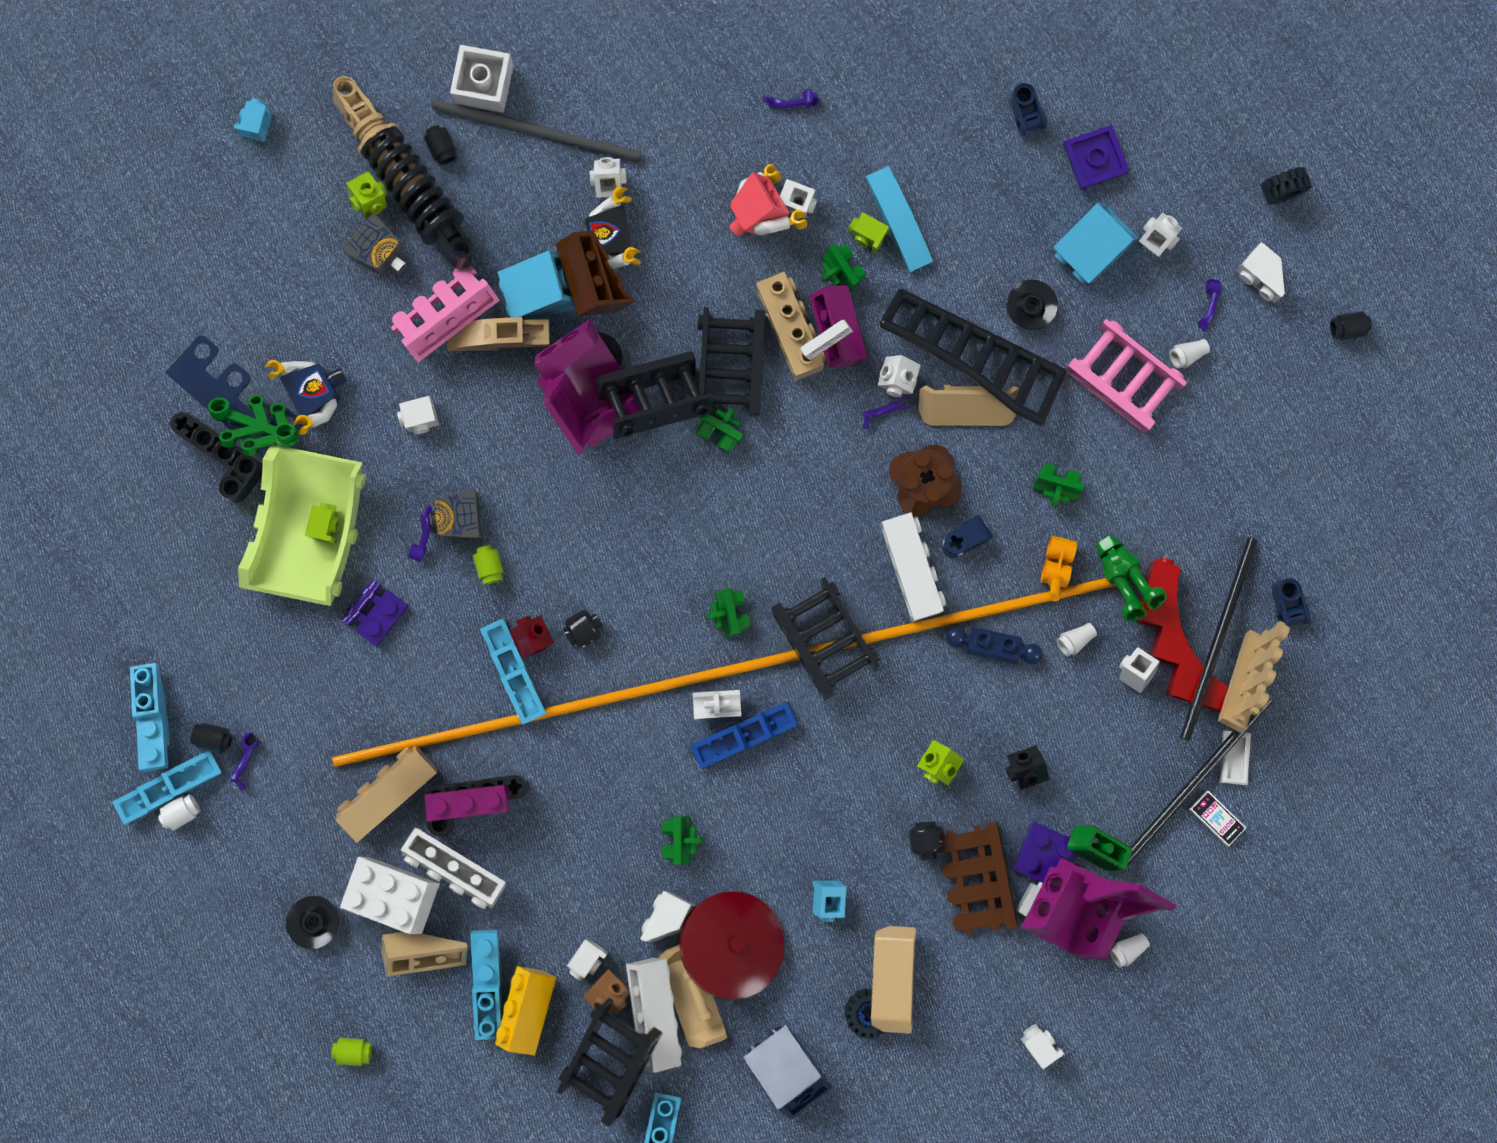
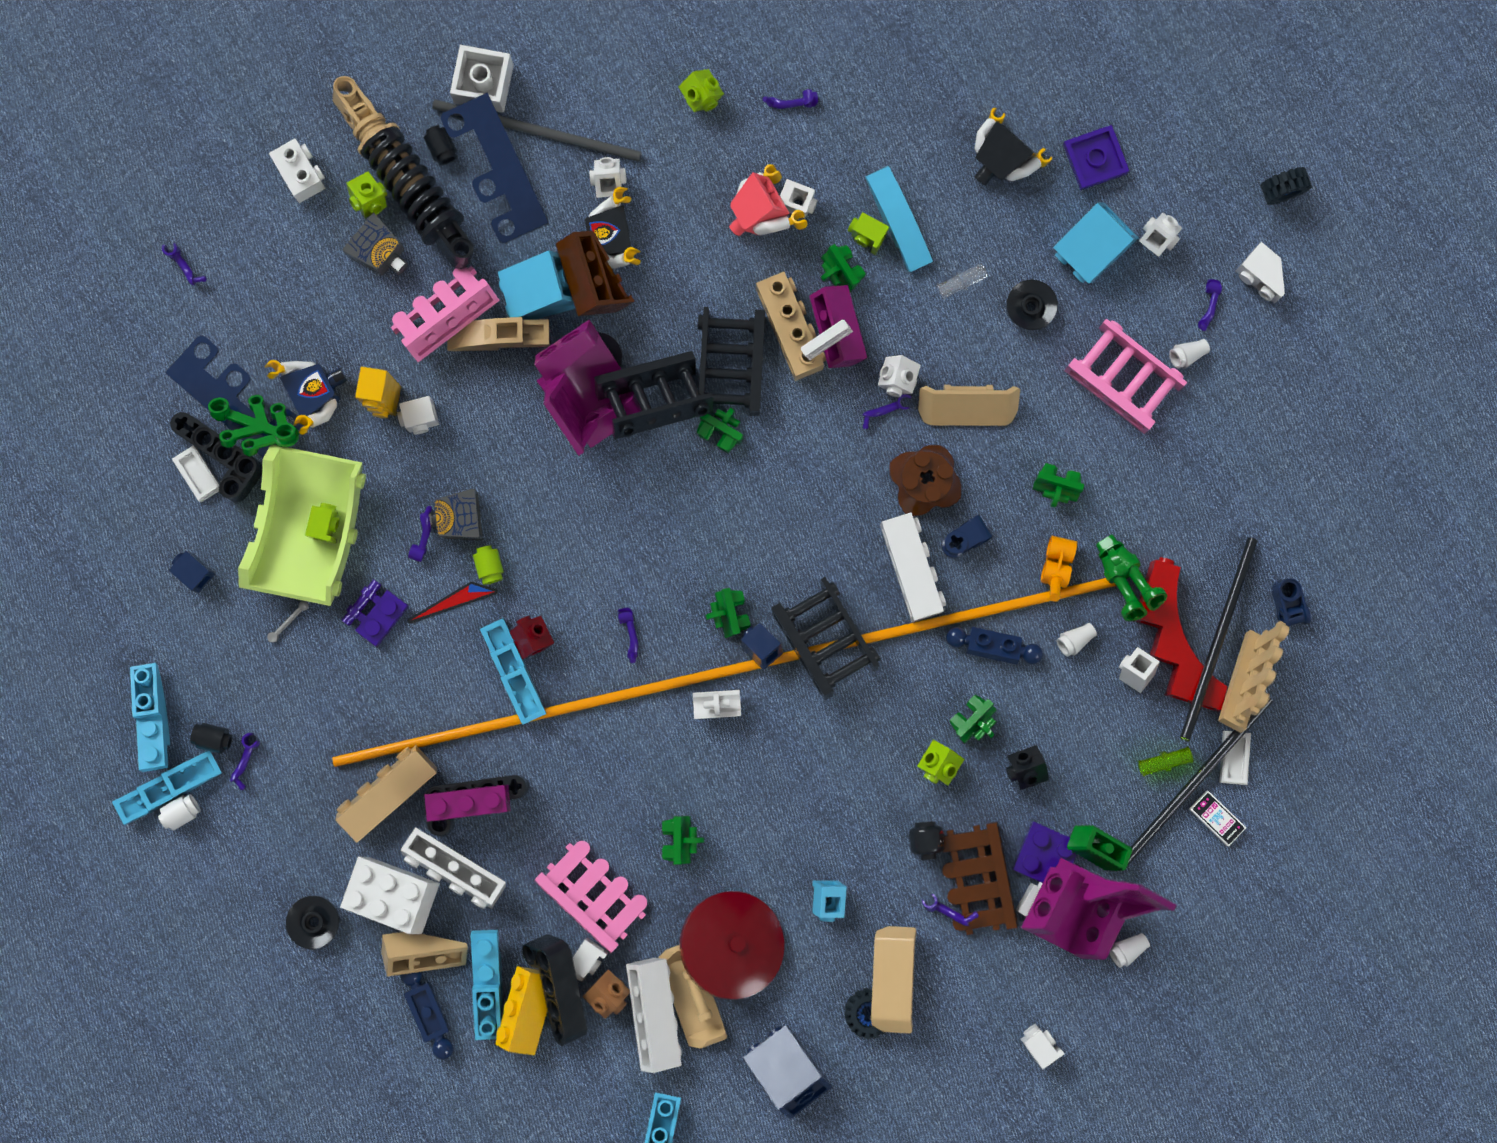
(182, 264): none -> dark purple piece
(191, 571): none -> dark blue brick
(197, 473): none -> white tile
(254, 120): medium azure brick -> none
(273, 636): none -> light grey hinge
(297, 170): none -> white brick
(351, 1052): lime brick -> none
(378, 392): none -> yellow brick
(428, 1014): none -> dark blue plate
(466, 594): none -> sticker
(507, 170): none -> dark blue piece
(559, 986): none -> black beam
(578, 891): none -> bright pink fence
(582, 628): black head -> none
(626, 616): none -> dark purple piece
(632, 1063): black fence -> none
(667, 918): white slope -> none
(701, 90): none -> lime brick
(744, 735): blue slope -> none
(761, 646): none -> dark blue brick
(949, 912): none -> dark purple piece
(961, 281): none -> clear axle
(976, 724): none -> green hips
(991, 340): black bar -> none
(1004, 153): none -> black torso
(1027, 114): dark blue piece -> none
(1165, 761): none -> clear neon green pin
(1350, 325): black brick -> none

